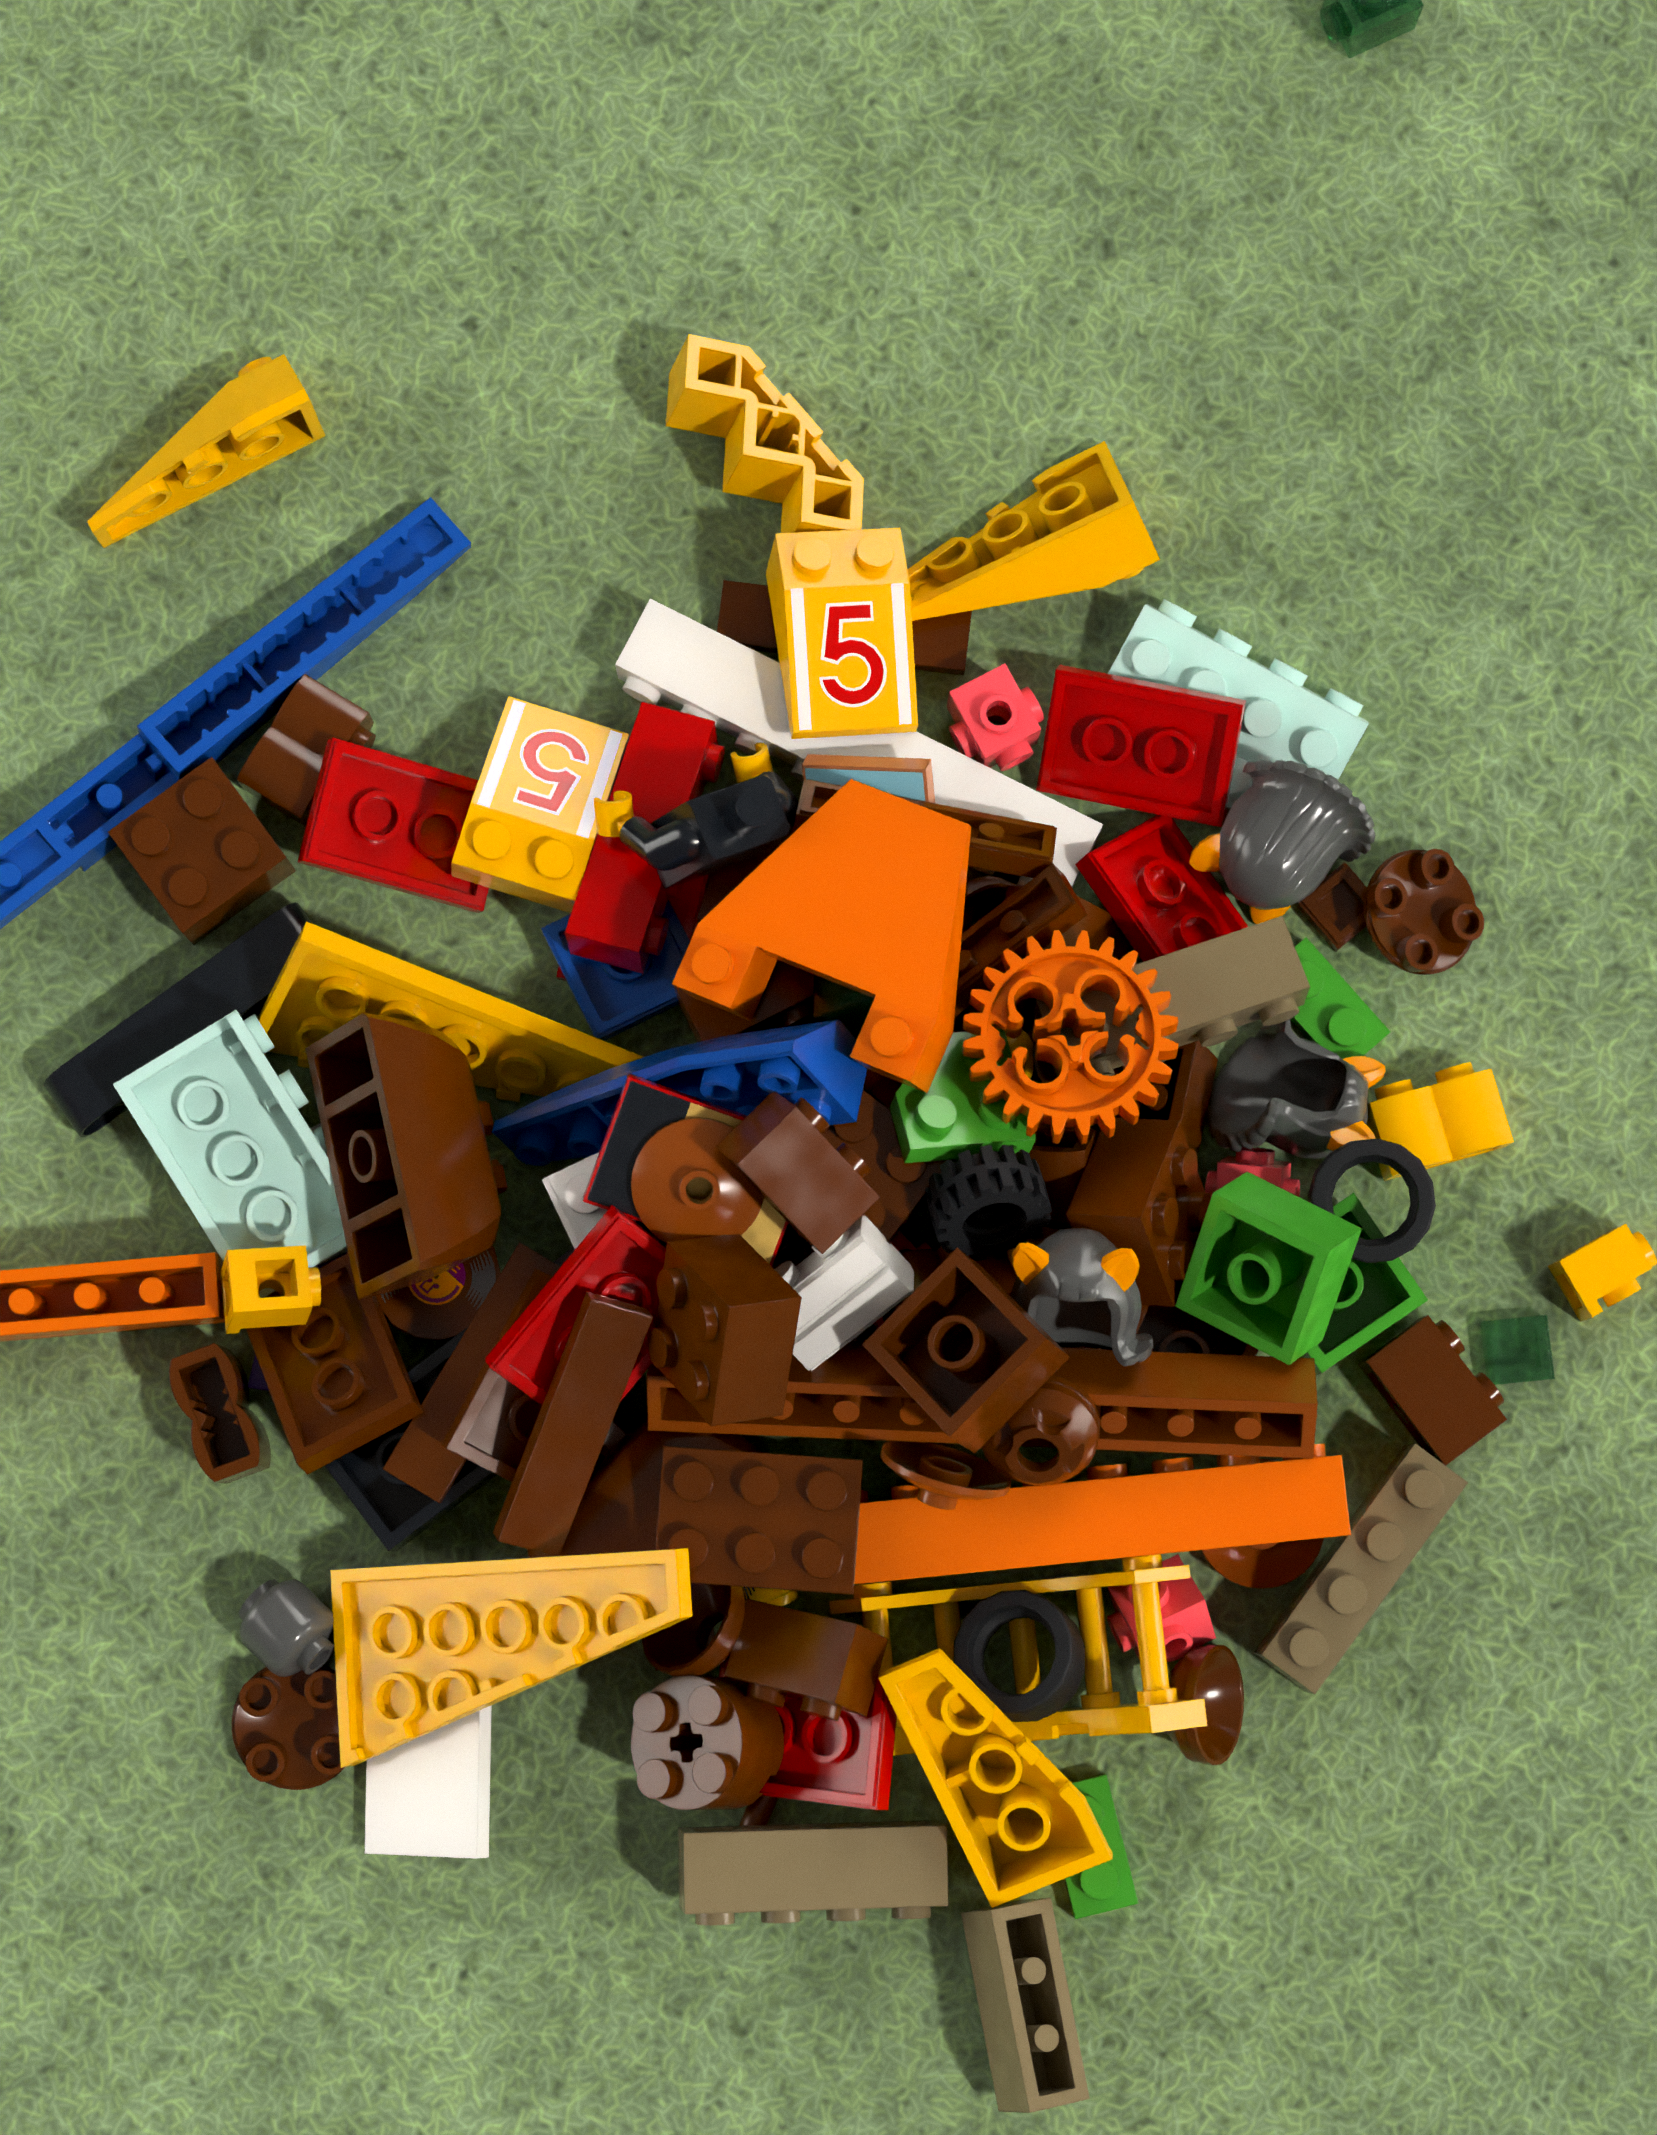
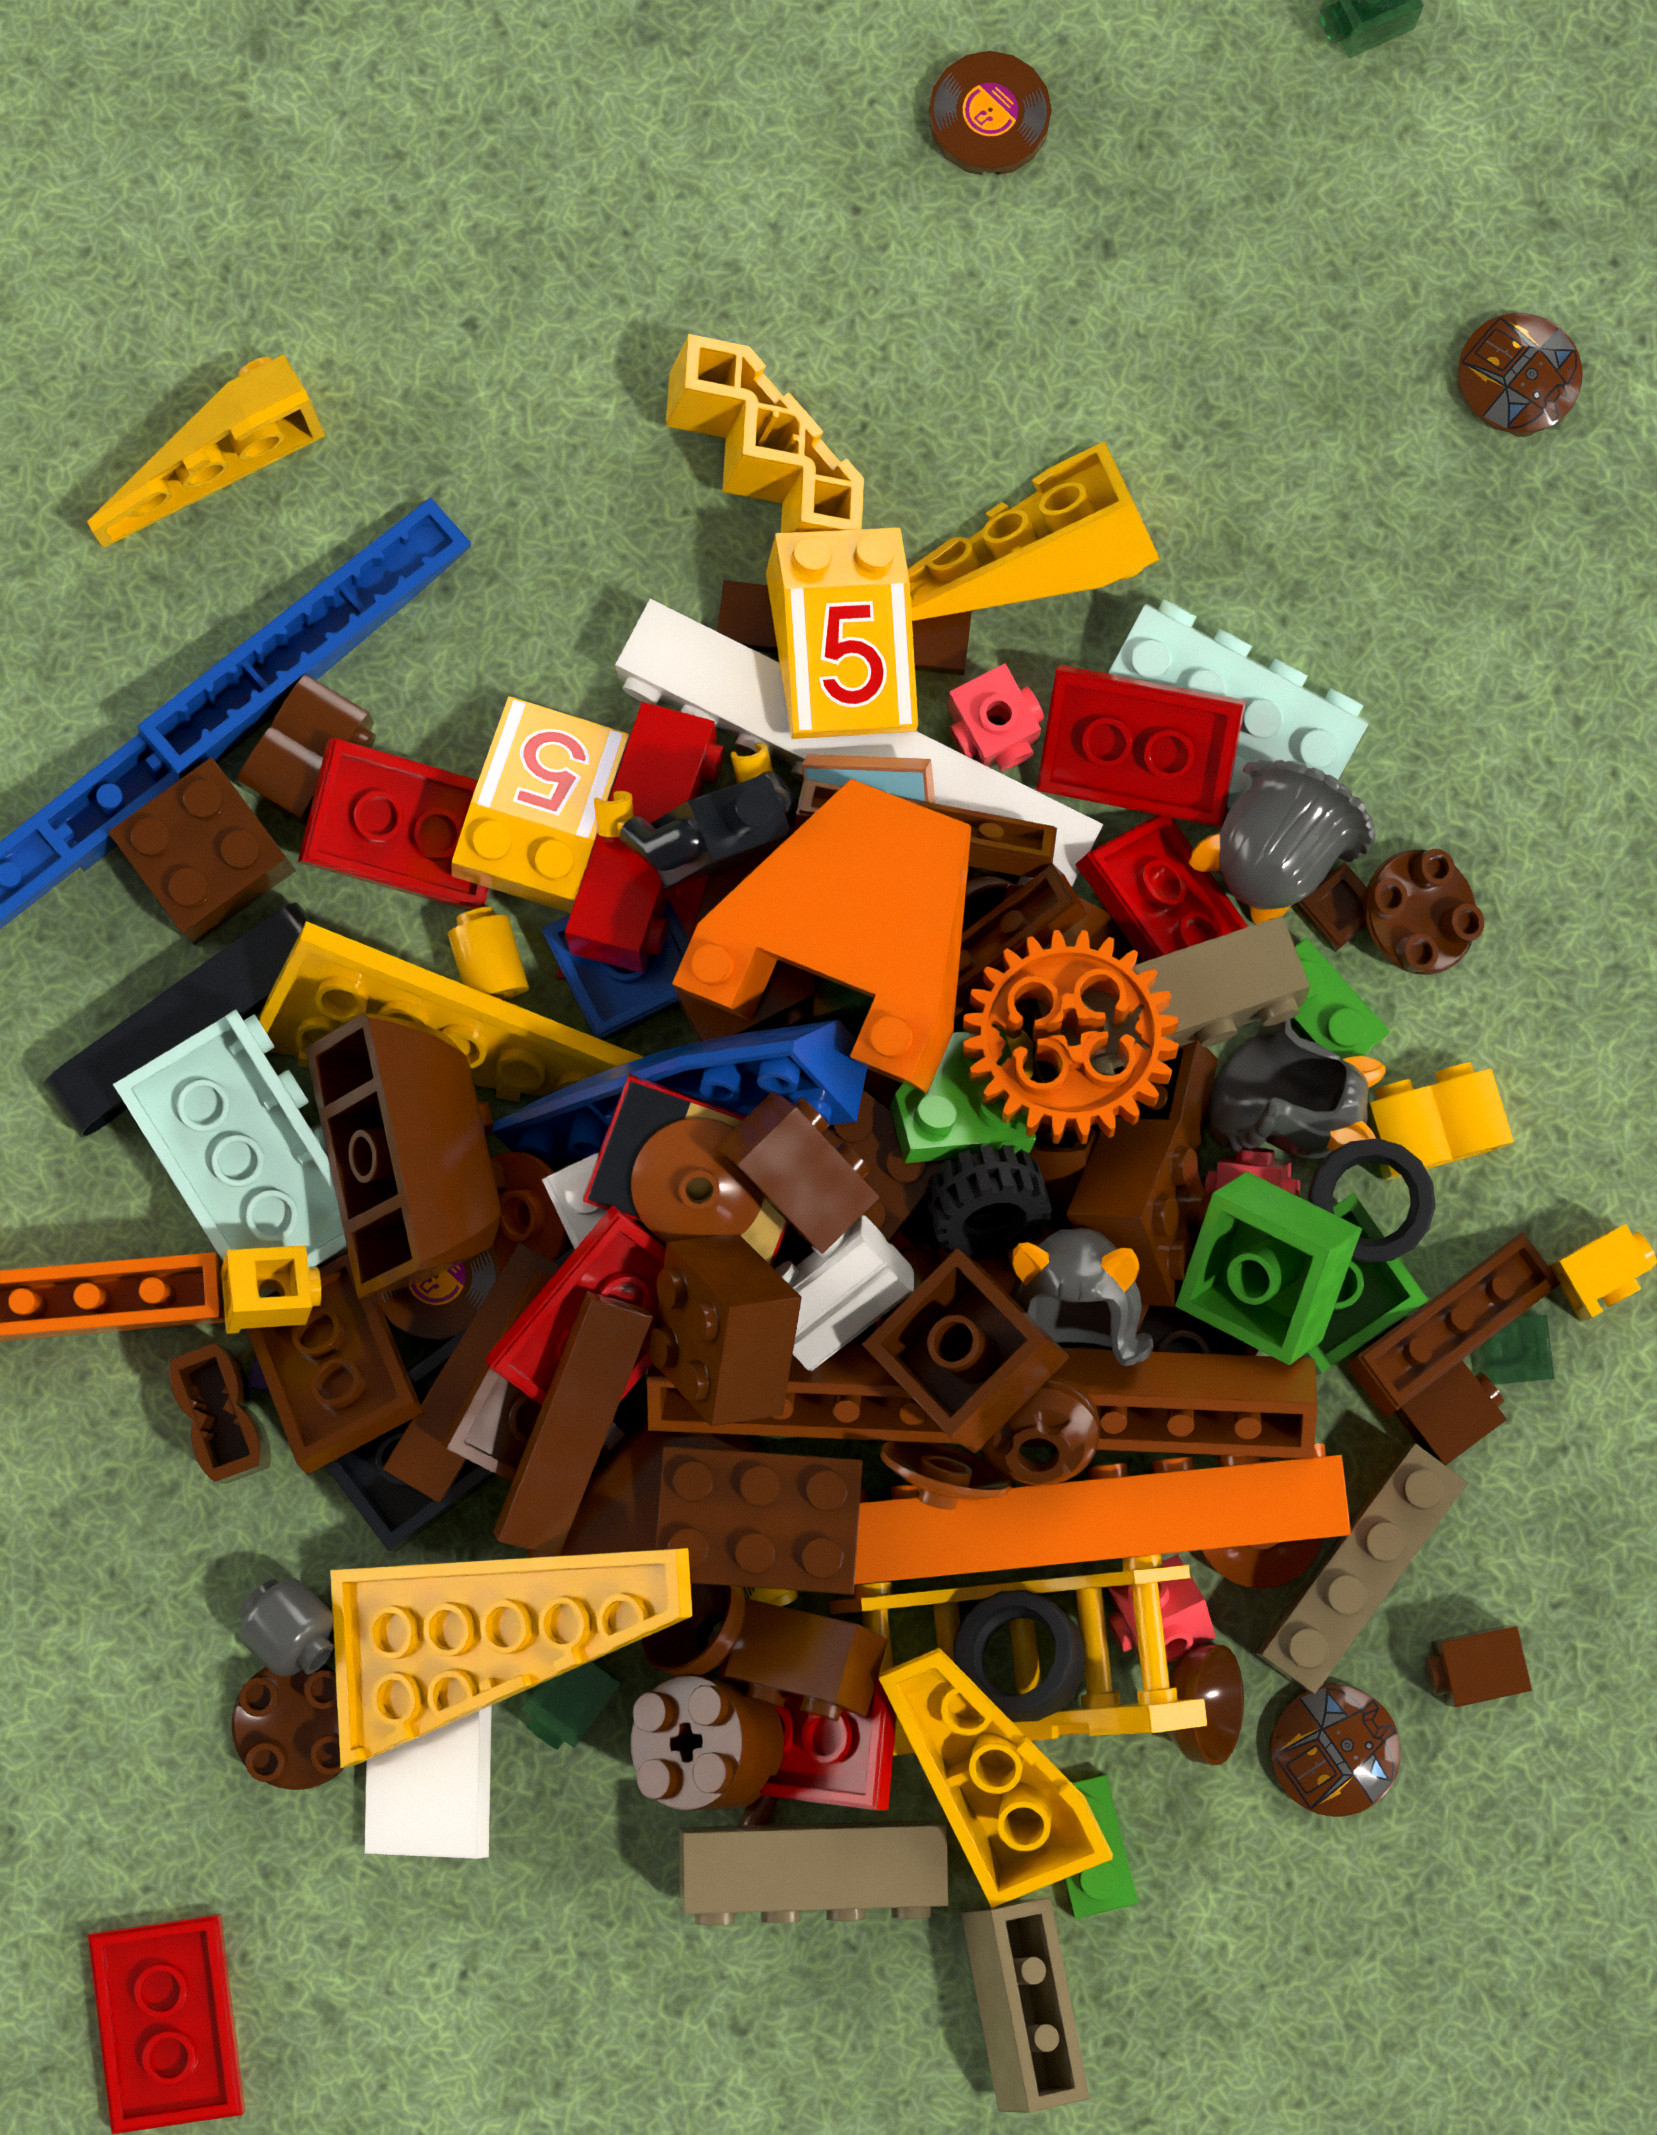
(166, 2024): none -> red tile
(488, 954): none -> yellow brick
(527, 1210): none -> orange dish
(570, 1704): none -> clear green brick
(989, 113): none -> reddish brown tile
(1335, 1750): none -> reddish brown dish
(1453, 1324): none -> reddish brown tile
(1478, 1666): none -> reddish brown brick
(1520, 373): none -> reddish brown dish

